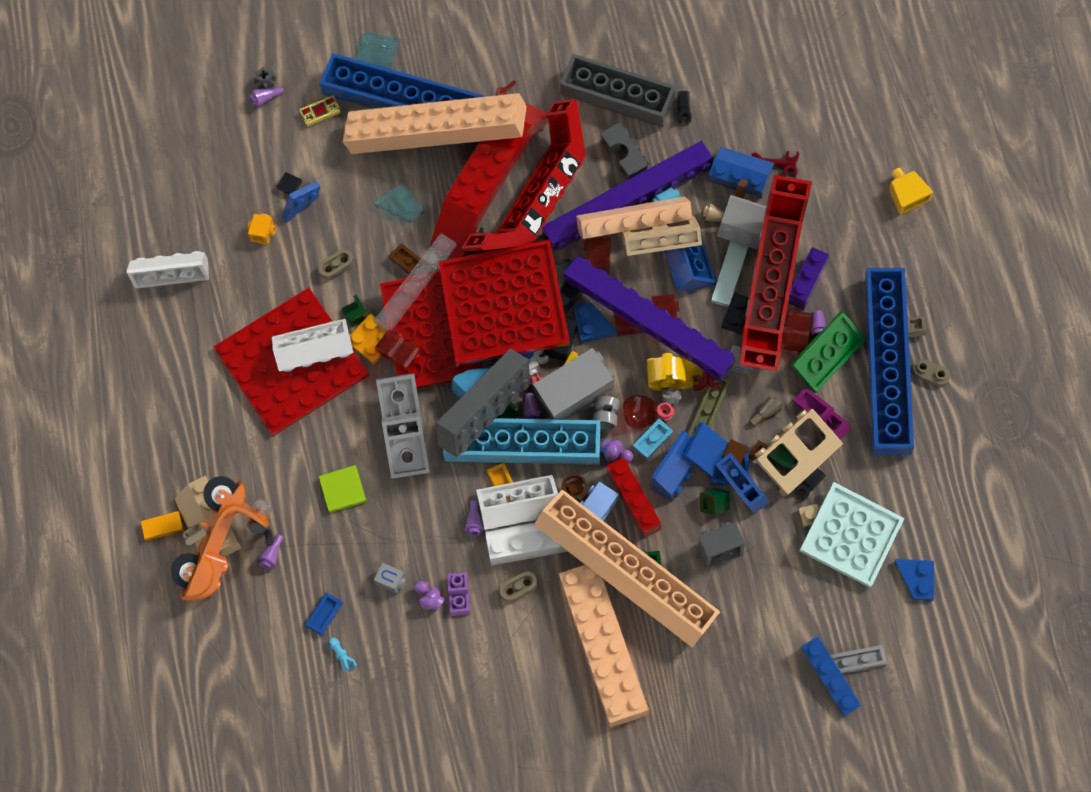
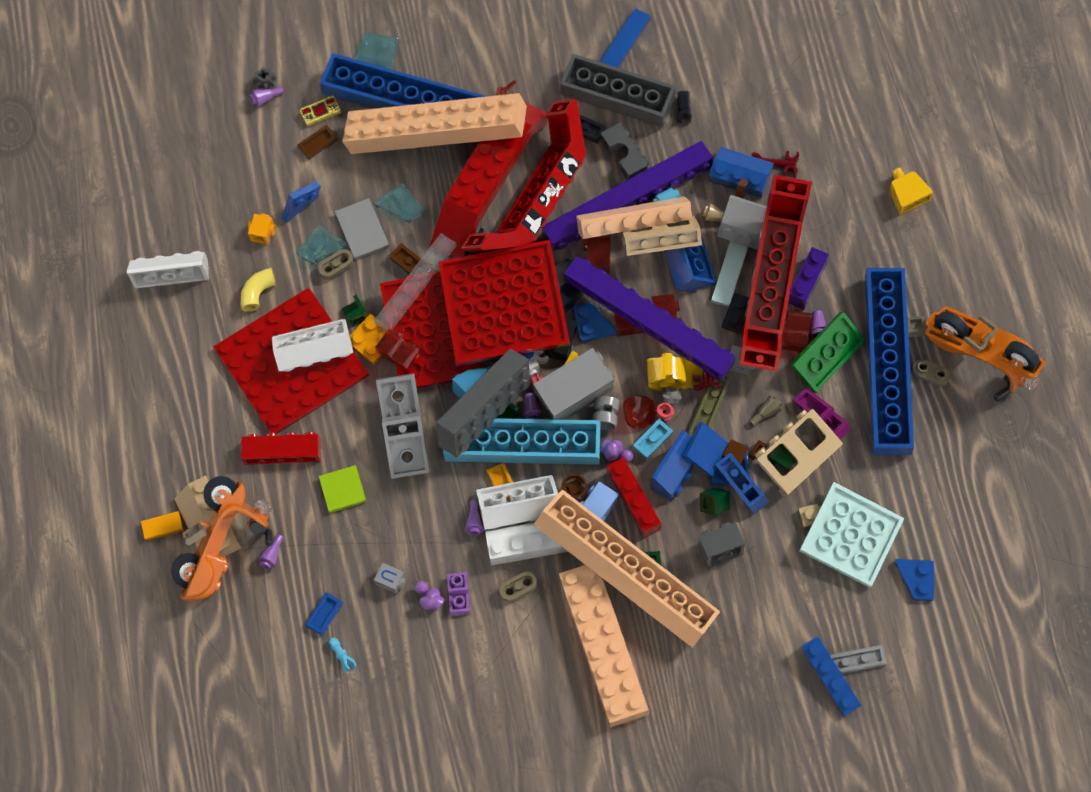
(254, 287): none -> light yellow cylinder
(281, 448): none -> red brick
(289, 183): black tile -> none
(317, 142): none -> reddish brown tile
(320, 246): none -> clear light blue wing
(362, 229): none -> light grey tile
(591, 129): none -> black plate
(626, 38): none -> blue tile
(810, 483): black bar -> none
(983, 340): none -> orange piece

